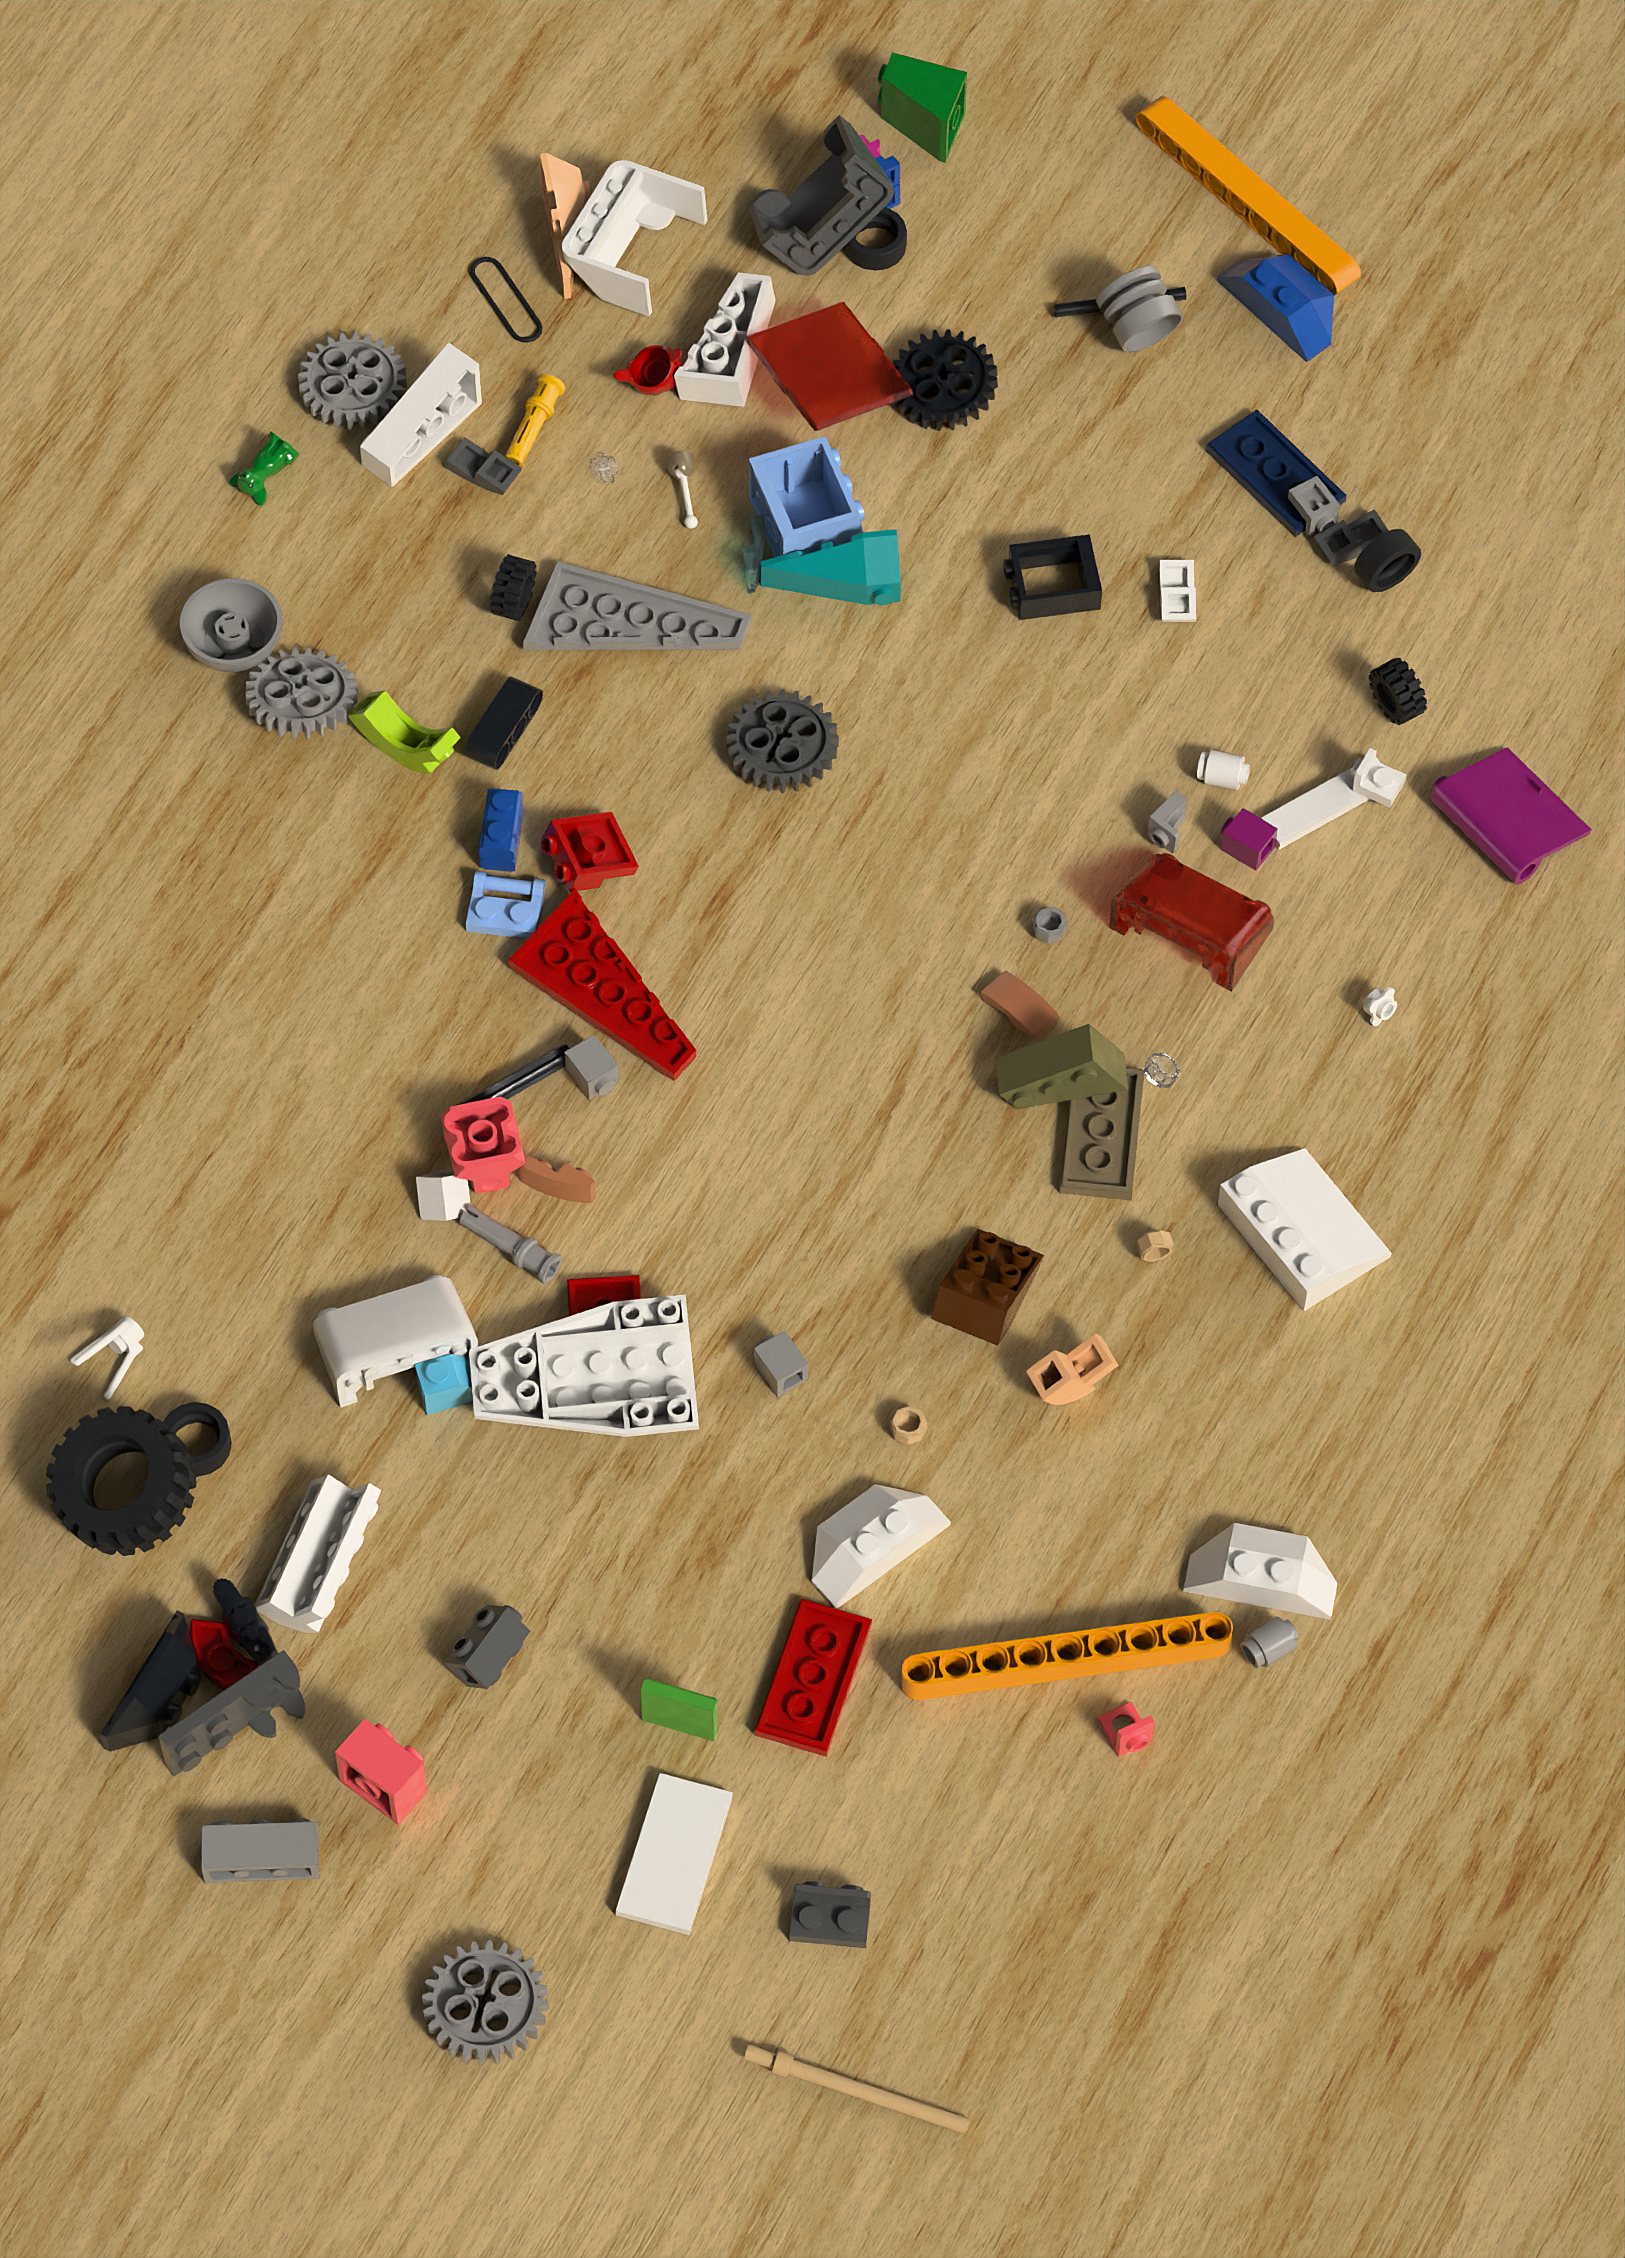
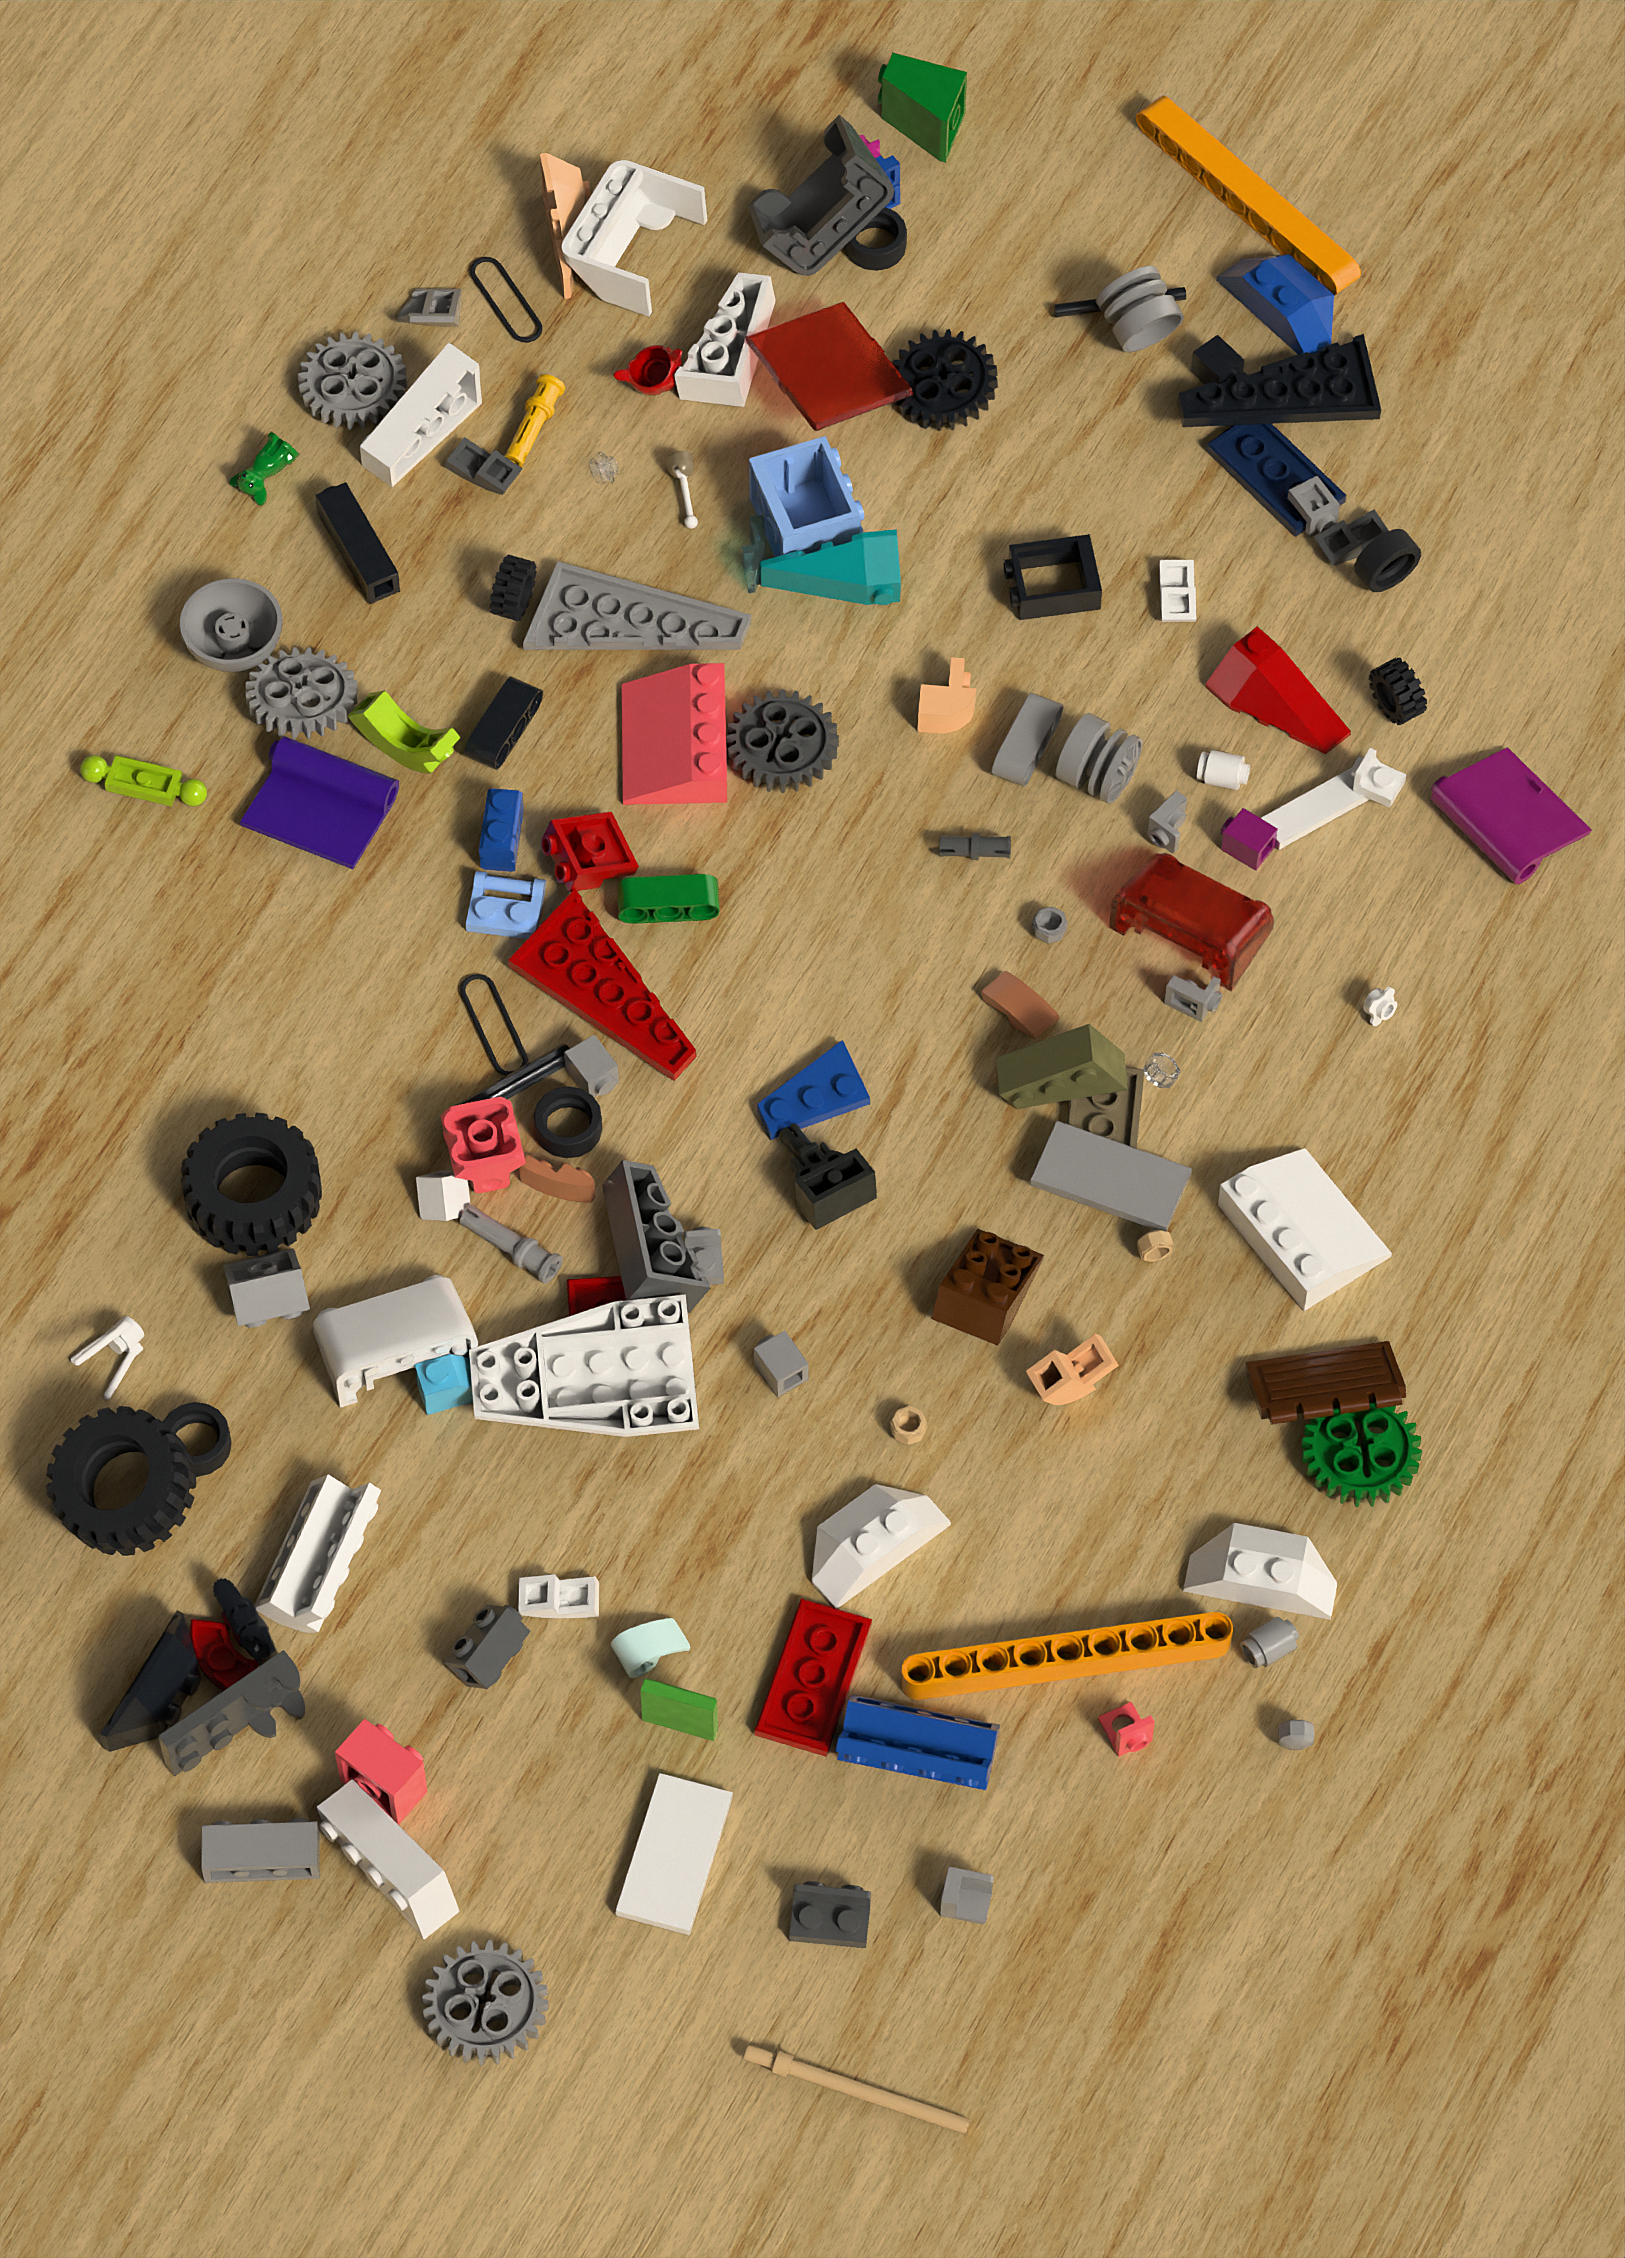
(143, 780): none -> lime plate
(243, 1144): none -> black tyre
(266, 1288): none -> light grey slope
(320, 802): none -> dark purple door
(357, 543): none -> black brick
(388, 1858): none -> white wedge
(432, 308): none -> light grey slope
(479, 1028): none -> black piece
(555, 1598): none -> white slope
(565, 1098): none -> black tyre
(644, 1645): none -> light aqua panel
(649, 1238): none -> dark grey wedge
(668, 898): none -> green beam
(675, 737): none -> coral slope
(707, 1248): none -> light grey bracket
(815, 1094): none -> blue wing
(827, 1180): none -> pearl dark grey brick
(918, 1742): none -> blue brick
(947, 707): none -> light nougat brick
(966, 1895): none -> light grey panel
(975, 846): none -> dark grey pin
(1027, 739): none -> light grey beam
(1096, 756): none -> light grey wheel
(1111, 1176): none -> light grey tile
(1192, 1000): none -> light grey bracket
(1216, 362): none -> black brick
(1268, 685): none -> red wedge
(1294, 390): none -> black wing
(1296, 1734): none -> light grey tile
(1325, 1381): none -> reddish brown hinge
(1394, 1445): none -> green gear

